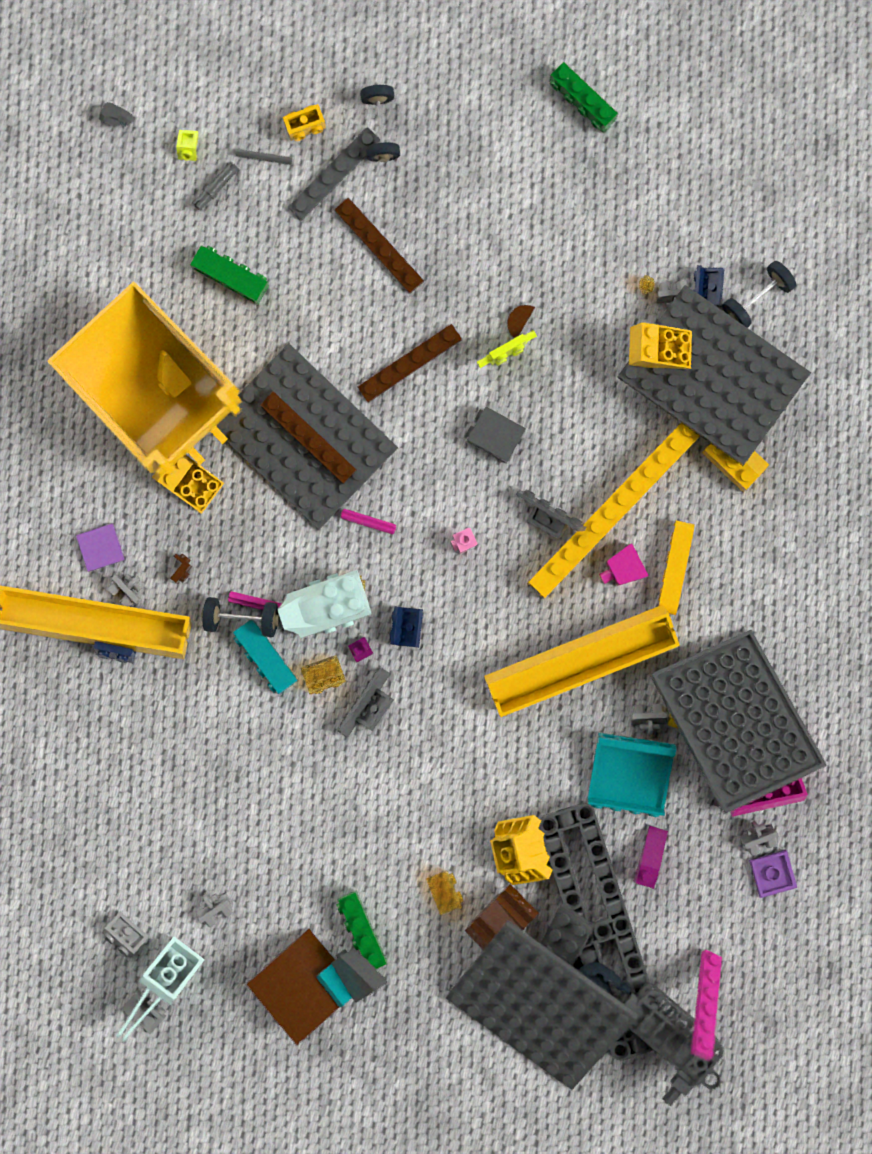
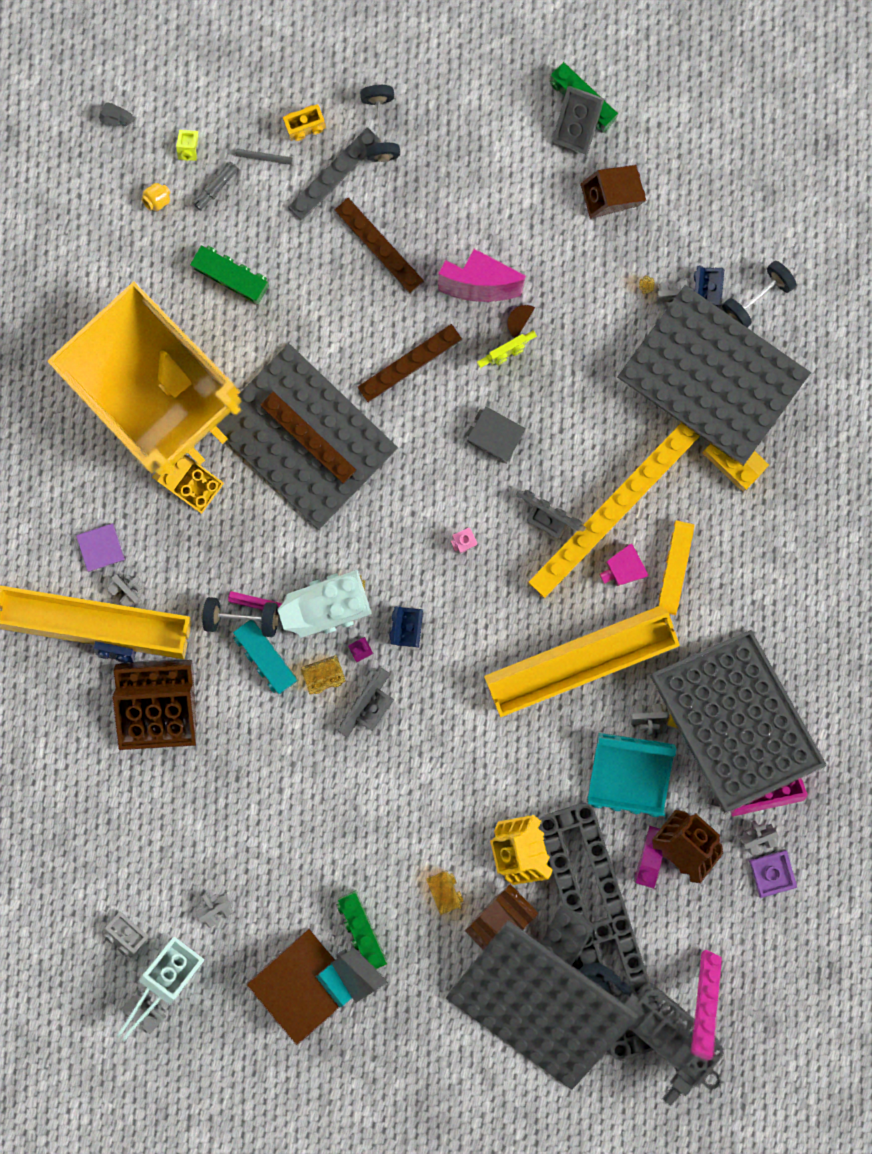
(155, 704): none -> reddish brown slope
(156, 197): none -> yellow head
(181, 573): reddish brown bracket -> none
(368, 521): dark pink axle -> none
(480, 279): none -> dark pink slope
(578, 120): none -> dark grey plate
(612, 191): none -> reddish brown slope
(660, 346): yellow slope -> none
(689, 844): none -> reddish brown slope

